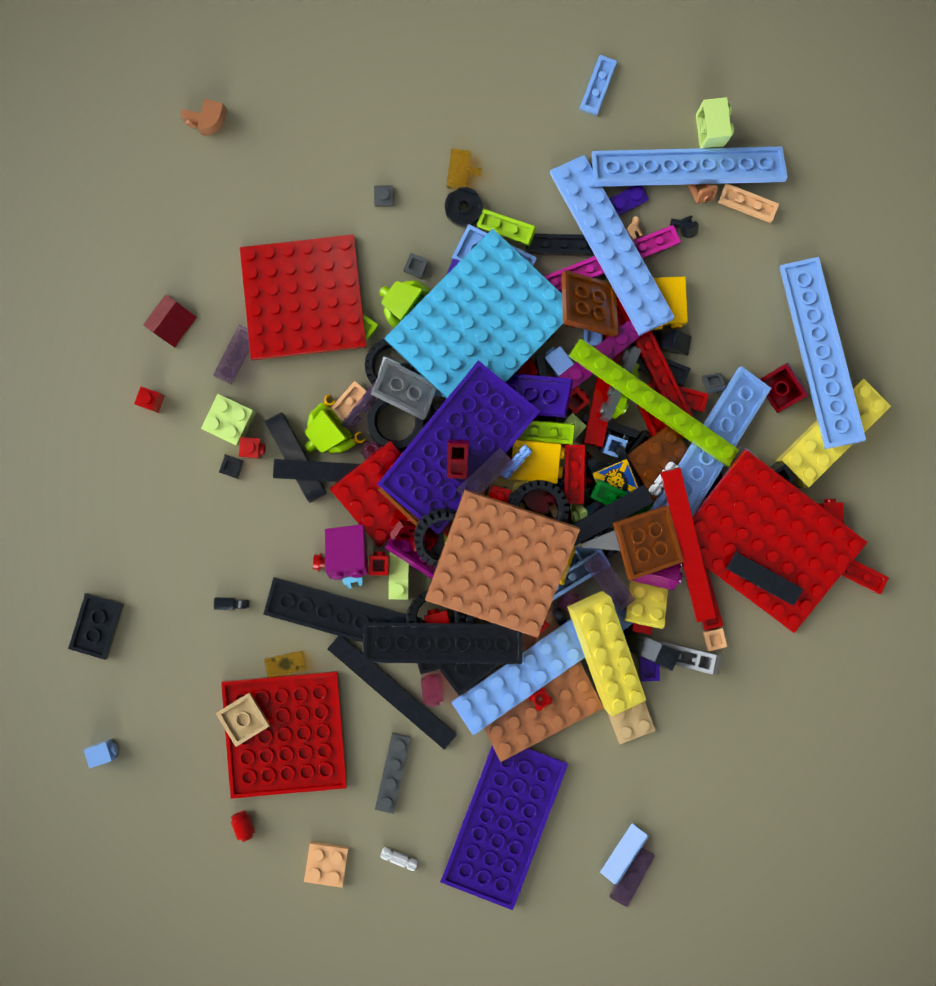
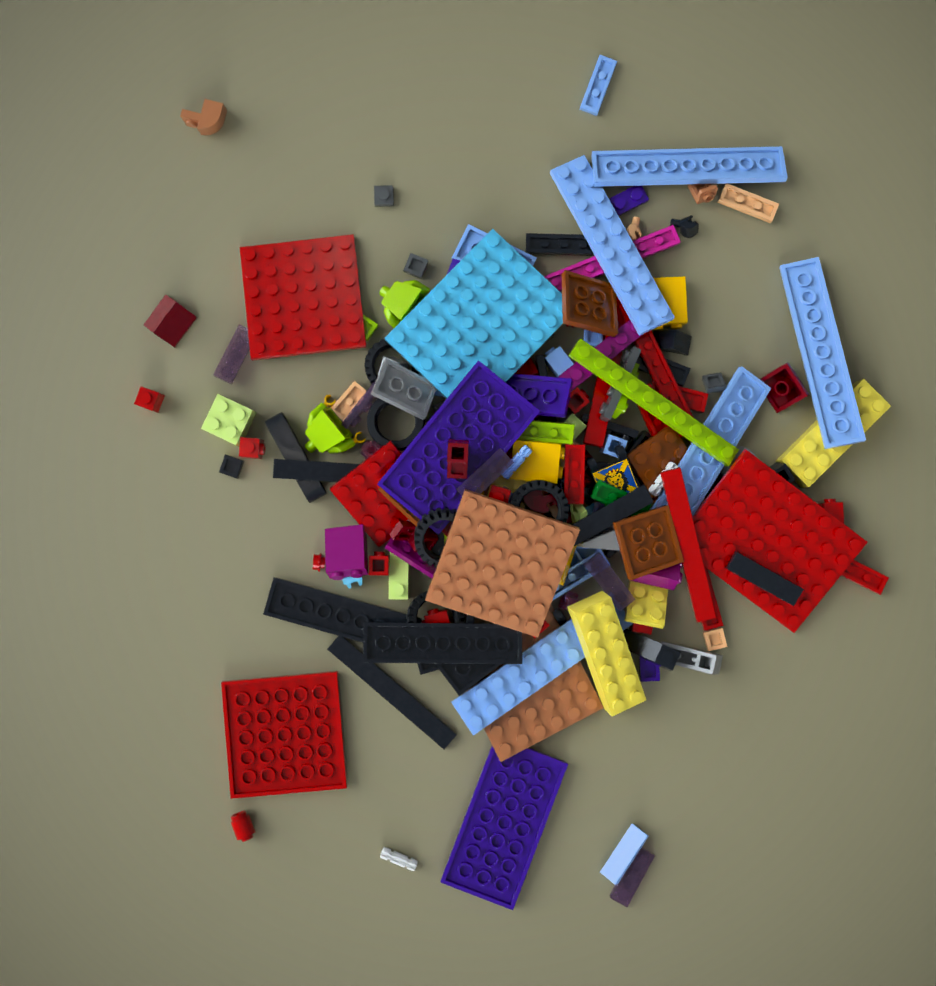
(96, 626): black plate -> none
(101, 753): light blue brick -> none
(228, 603): black bar -> none
(243, 719): tan plate -> none
(285, 664): clear yellow tile -> none
(326, 864): light nougat plate -> none
(392, 773): dark grey plate -> none
(432, 689): clear pink brick -> none
(460, 169): clear yellow plate -> none
(473, 202): black plate -> none
(506, 227): lime plate -> none
(546, 700): red plate -> none
(632, 723): tan plate -> none
(714, 123): yellowish green brick -> none

